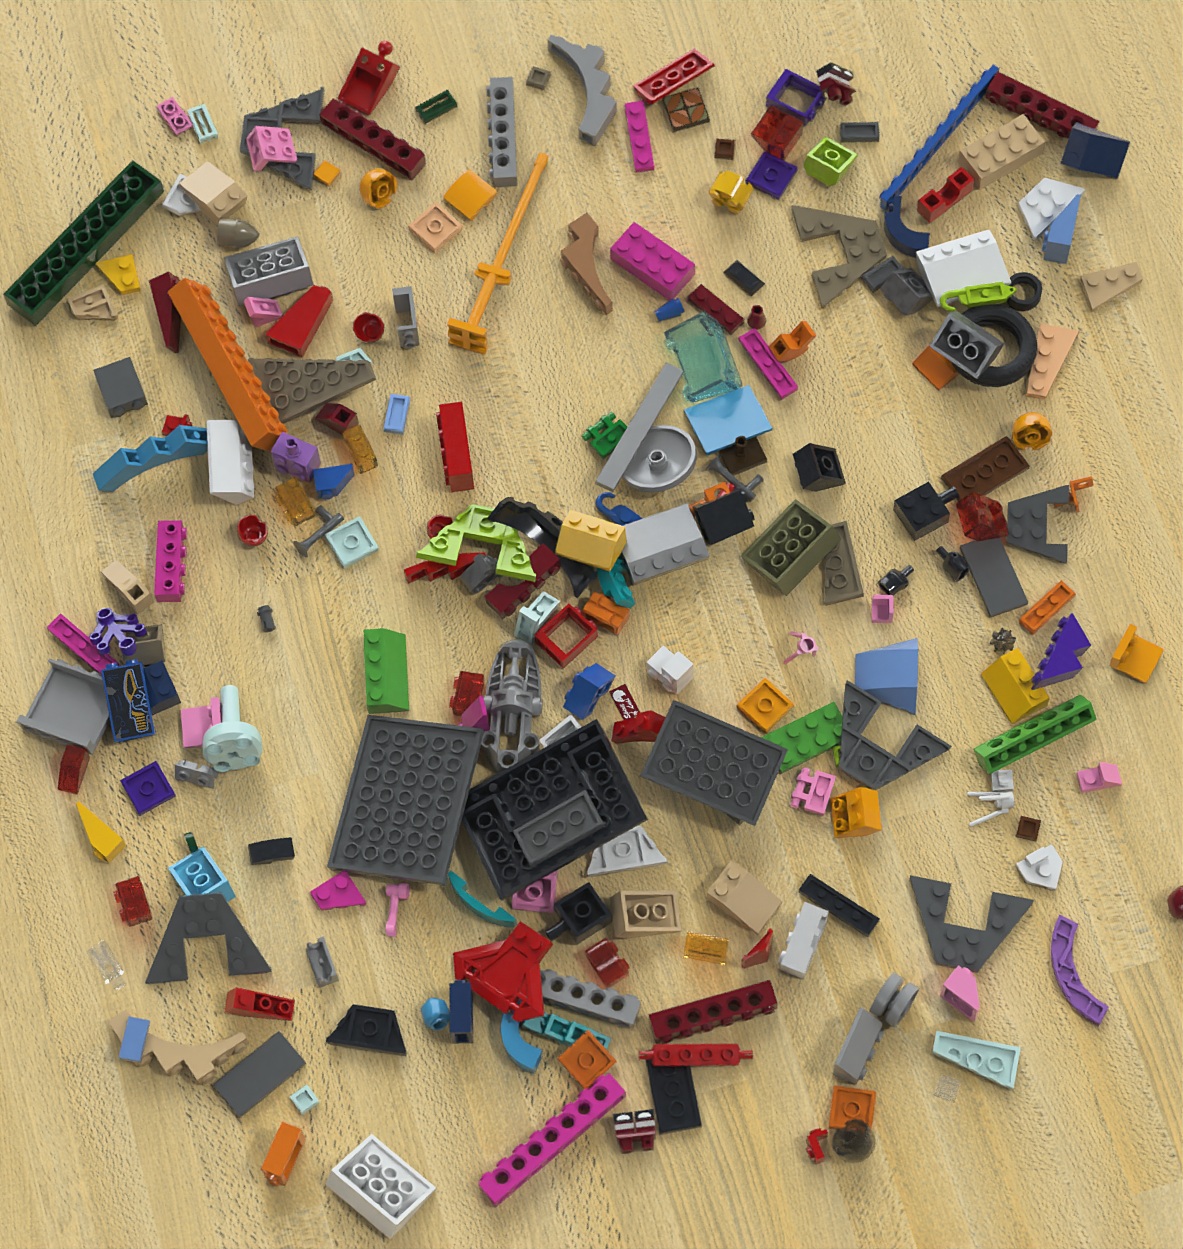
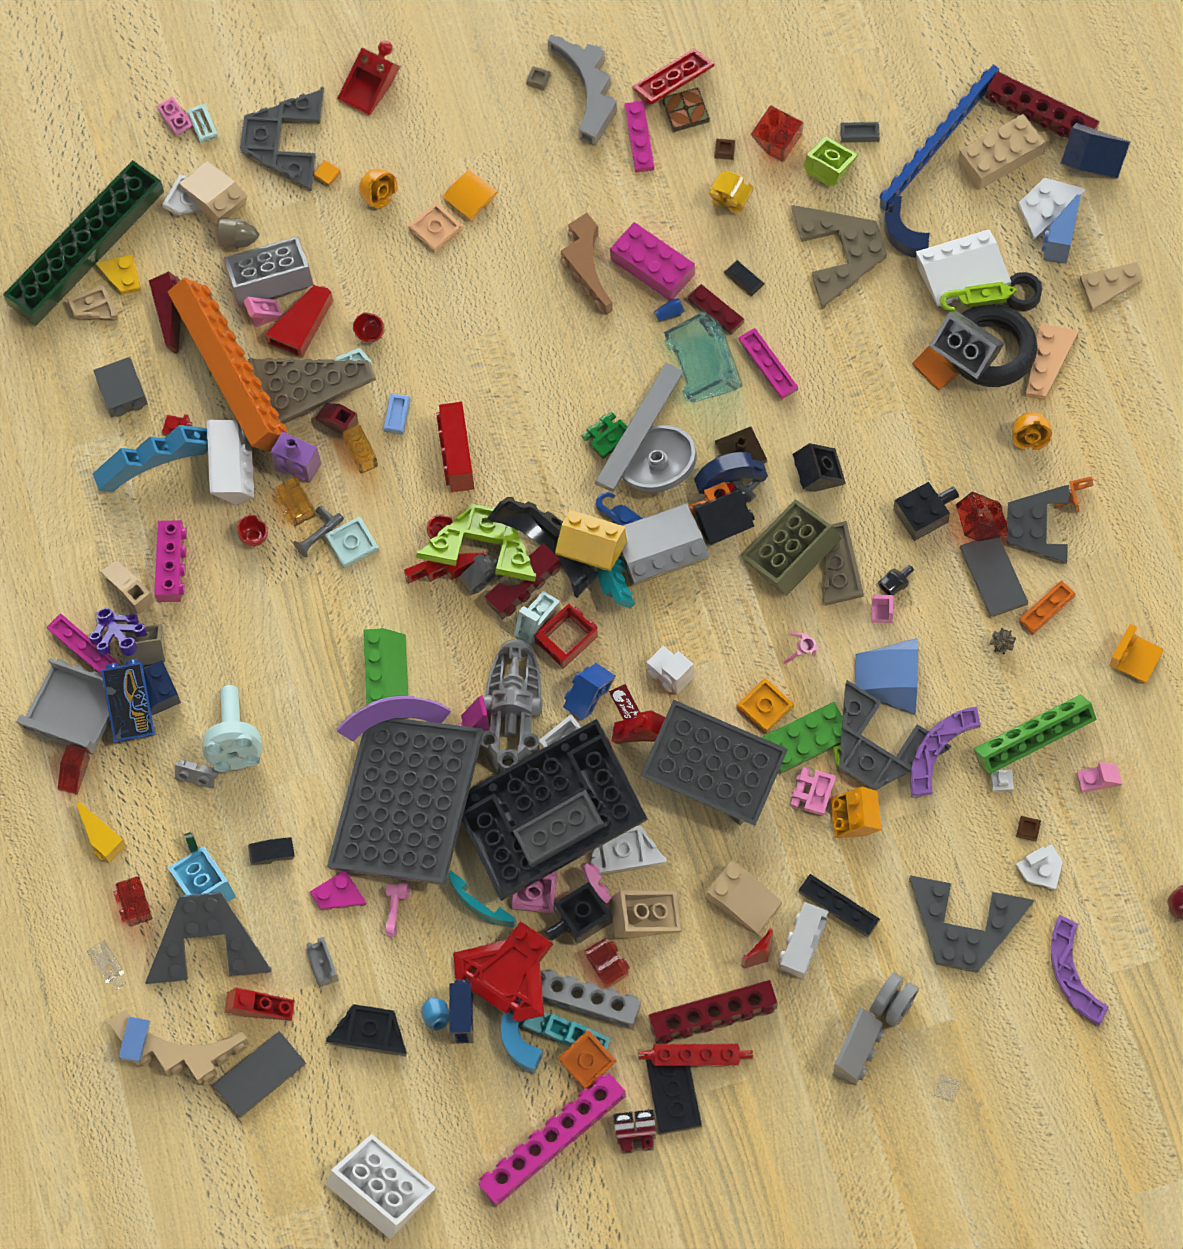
(148, 788): dark purple tile -> none
(198, 720): bright pink bracket -> none
(266, 618): dark grey pin -> none
(270, 145): bright pink bracket -> none
(283, 1154): orange window -> none
(304, 1099): light aqua tile -> none
(332, 480): blue slope -> none
(376, 147): dark red brick -> none
(392, 708): none -> medium lavender tile
(405, 303): light grey panel -> none
(438, 109): dark green tile -> none
(468, 689): clear red brick -> none
(469, 334): light orange piece -> none
(502, 88): light grey brick -> none
(591, 875): none -> bright pink slope
(606, 612): orange brick -> none
(706, 948): clear yellow brick -> none
(727, 417): piece -> none
(729, 468): none -> dark blue arch
(756, 317): dark red cone -> none
(771, 175): dark purple tile -> none
(790, 78): dark purple window -> none
(792, 345): orange brick -> none
(814, 1150): red bracket -> none
(836, 83): dark red hips -> none
(851, 1104): orange tile -> none
(854, 1141): clear smoke cylinder -> none
(877, 276): dark grey tile -> none
(906, 291): flat silver slope -> none
(932, 745): none -> medium lavender tile
(936, 203): red arch -> none
(953, 564): black piece -> none
(961, 992): bright pink slope -> none
(985, 1058): light aqua wing -> none
(987, 469): reddish brown tile -> none
(1002, 799): white plant -> none
(1011, 685): yellow slope -> none
(1062, 654): dark purple slope -> none

